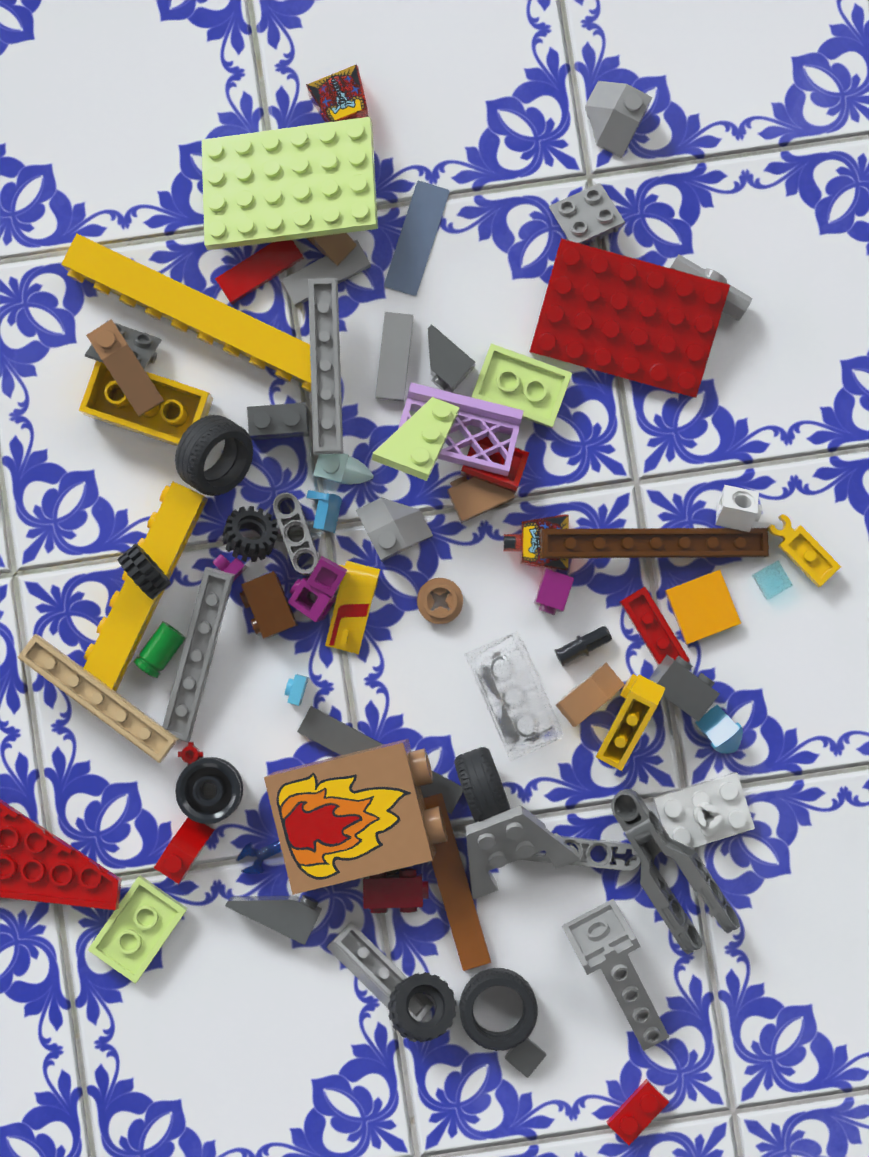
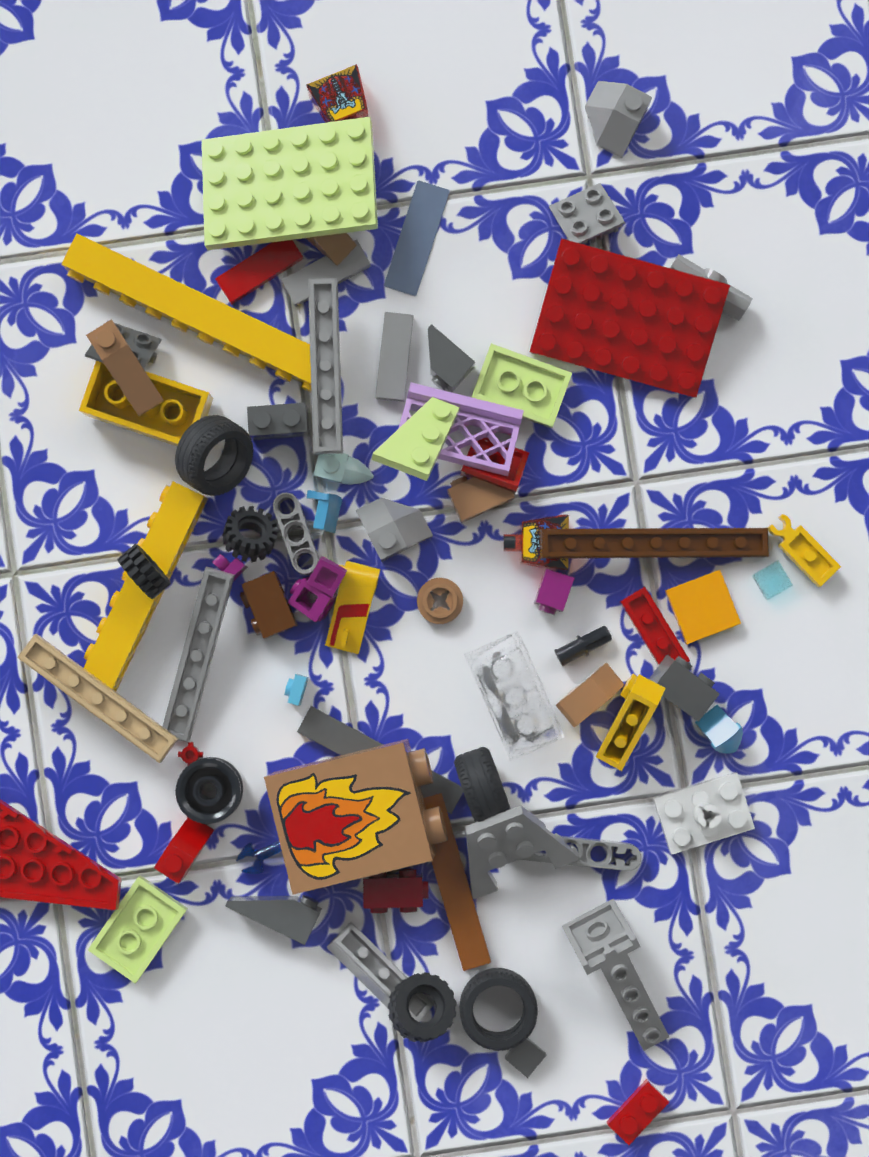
(159, 650): green piece -> none
(648, 840): dark grey piece -> none
(738, 508): white brick -> none

